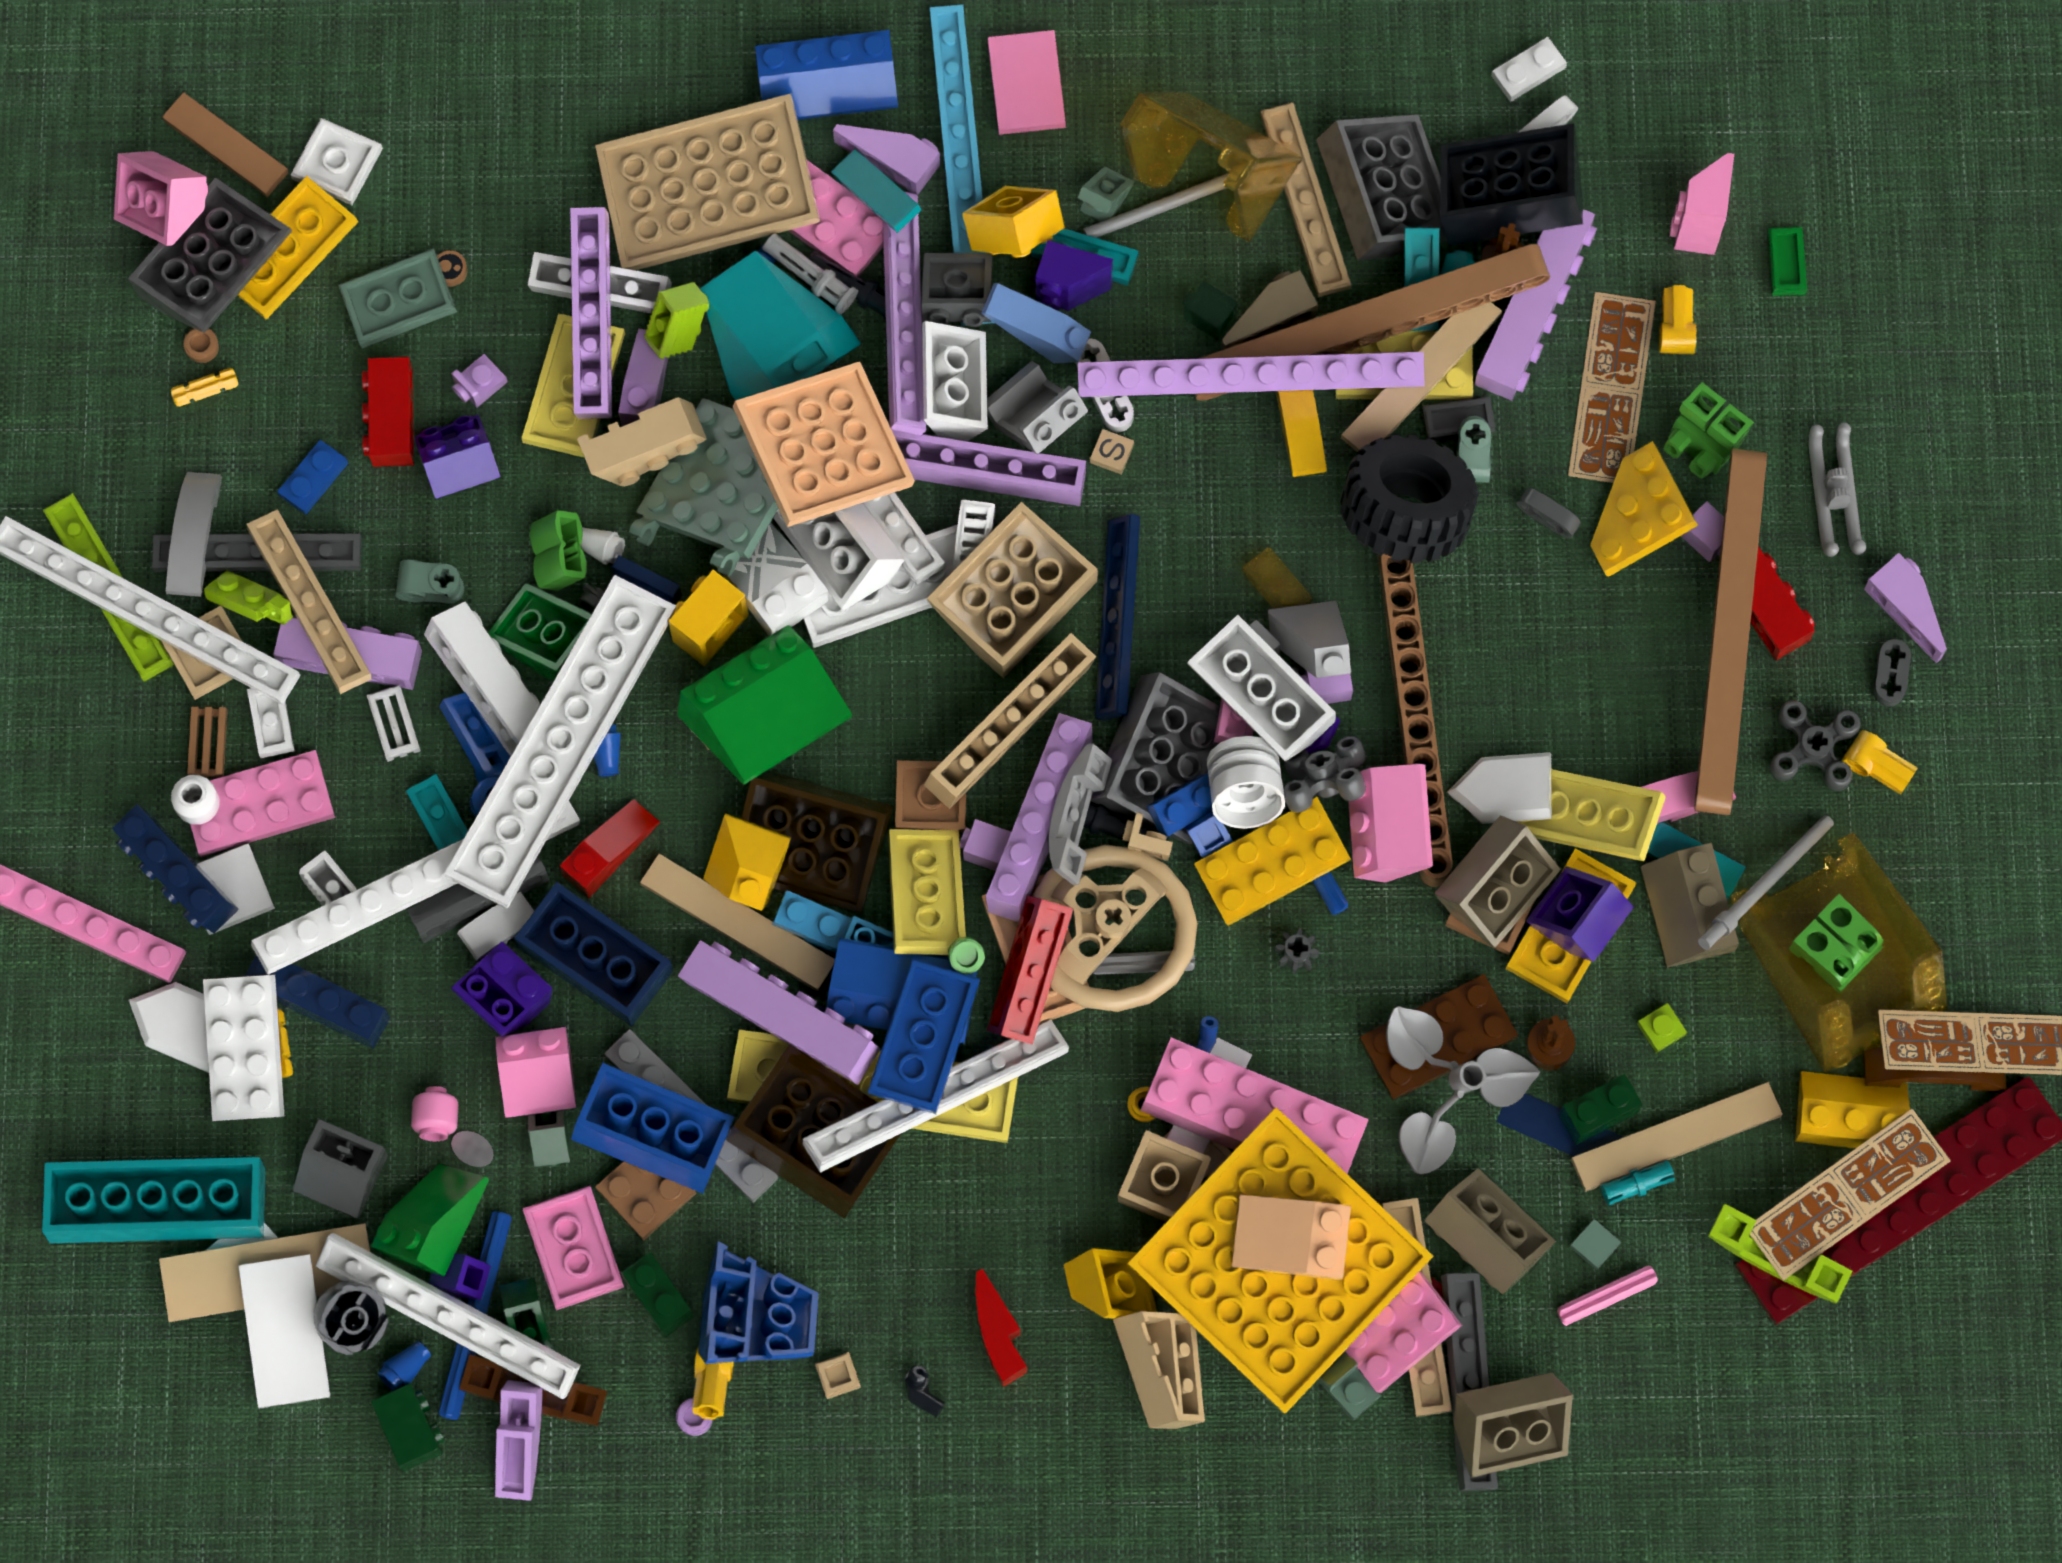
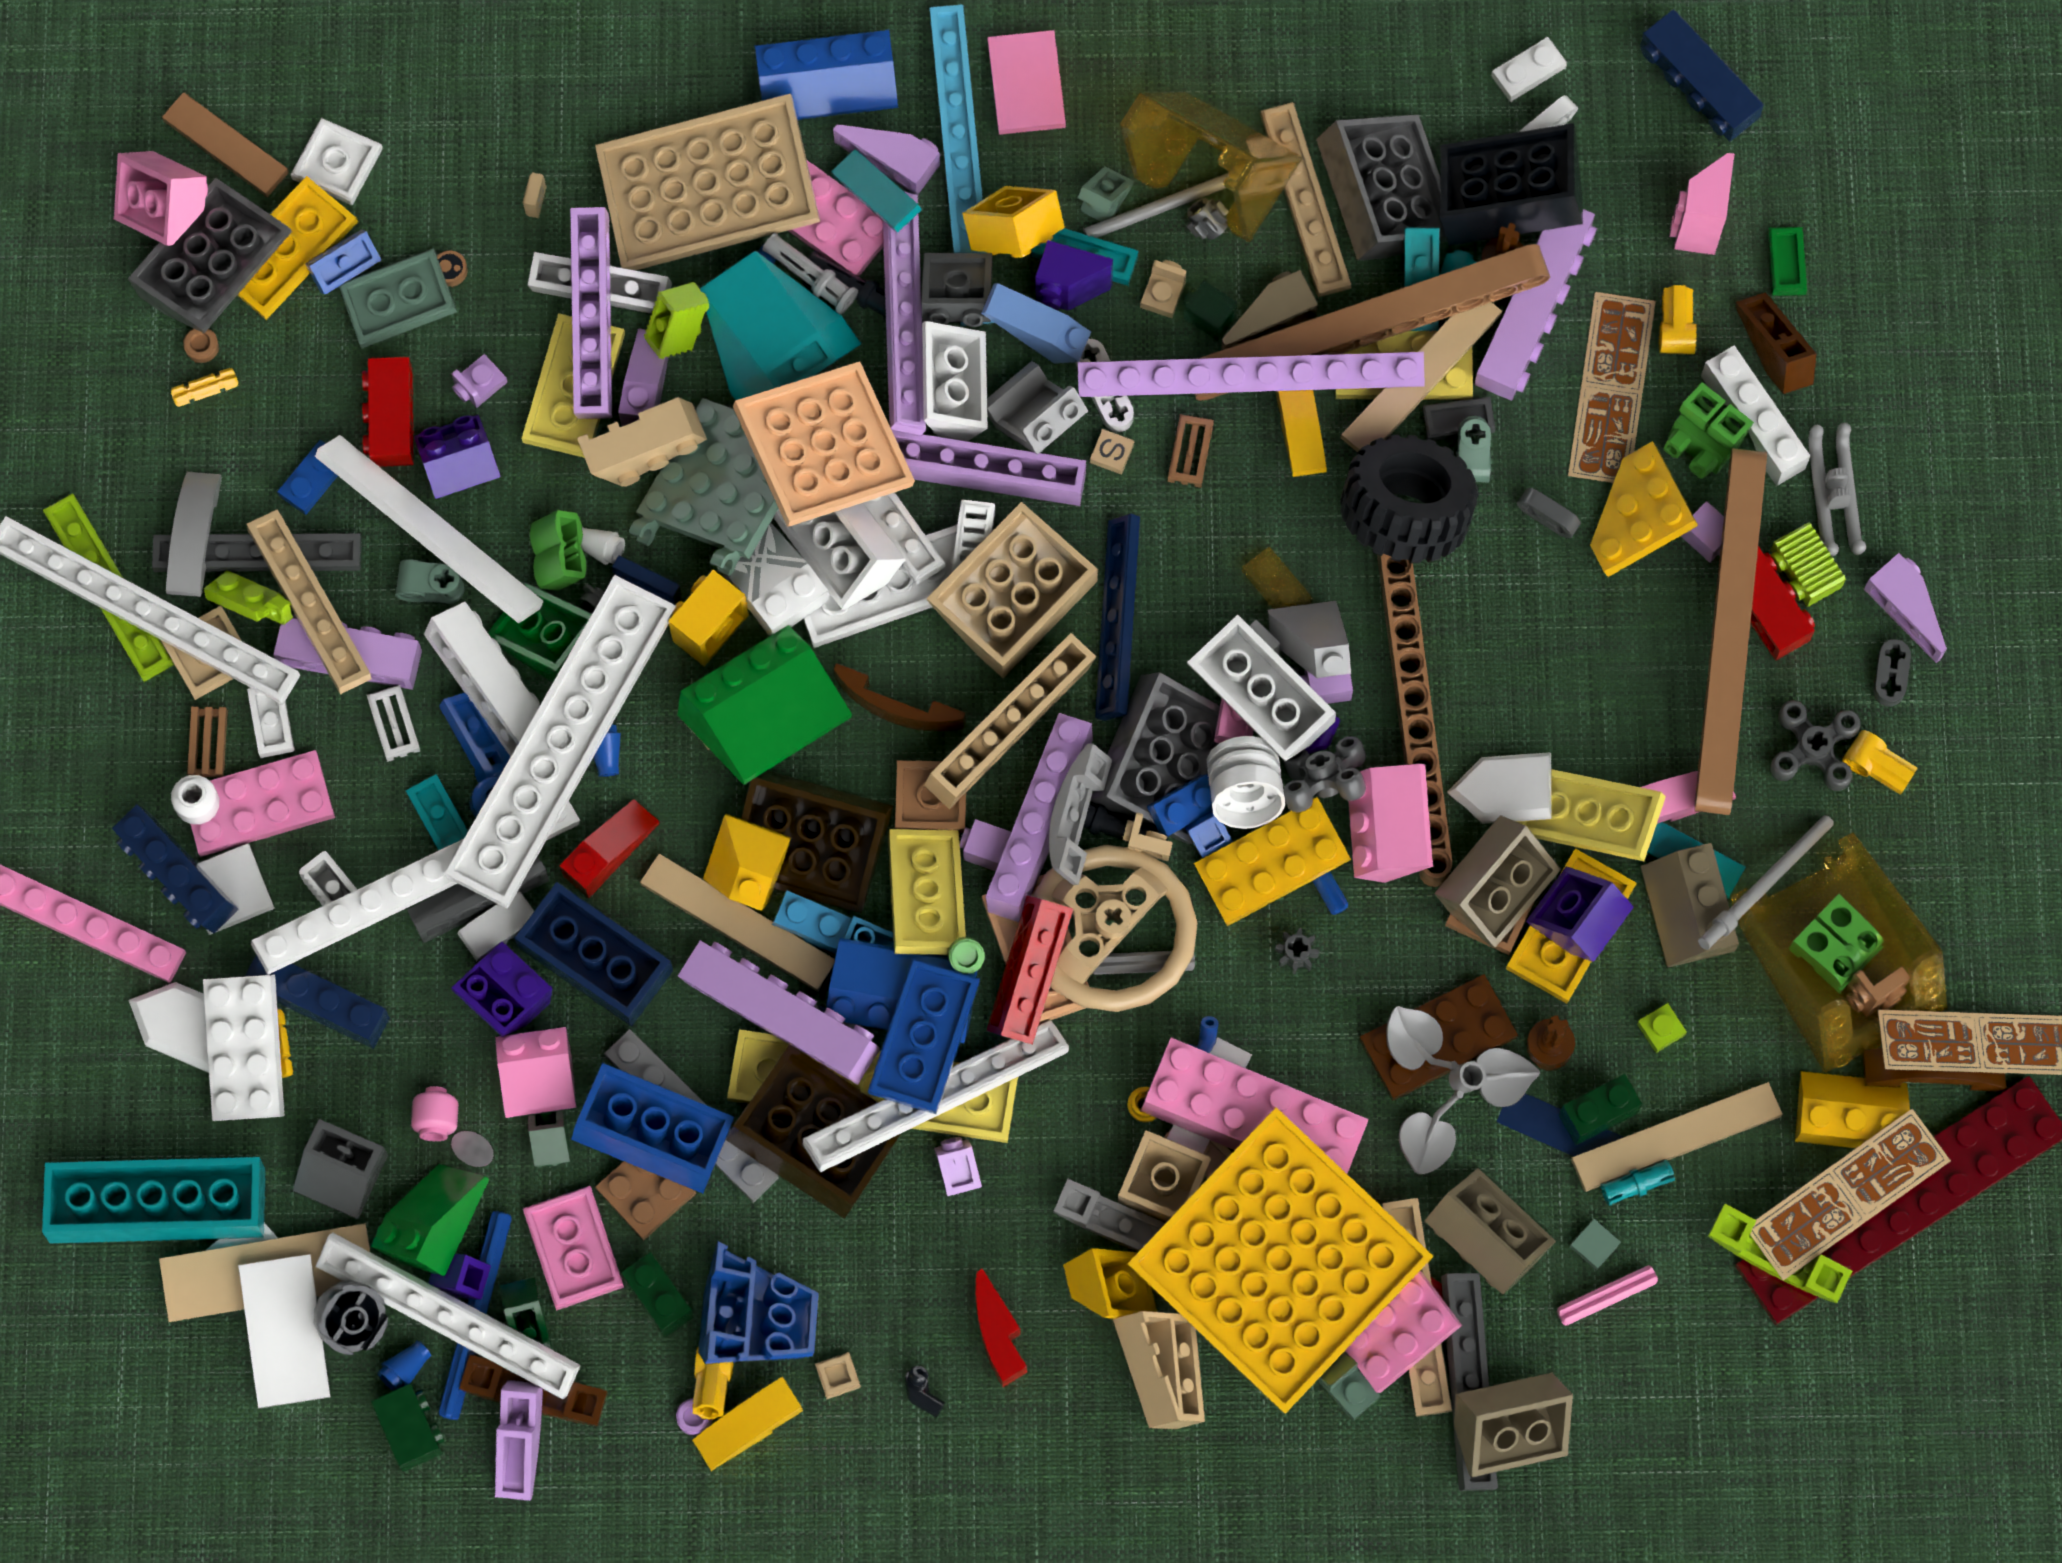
(343, 261): none -> plate
(429, 529): none -> white tile
(534, 195): none -> tan tile
(747, 1423): none -> yellow slope
(939, 717): none -> reddish brown slope
(957, 1166): none -> lavender bracket
(1106, 1217): none -> light grey slope
(1164, 288): none -> tan bracket
(1185, 477): none -> medium nougat tile
(1207, 218): none -> dark grey gear
(1291, 1236): light nougat slope -> none
(1701, 76): none -> dark blue brick
(1770, 432): none -> white arch
(1779, 345): none -> reddish brown slope
(1807, 564): none -> lime brick
(1884, 995): none -> medium nougat bracket

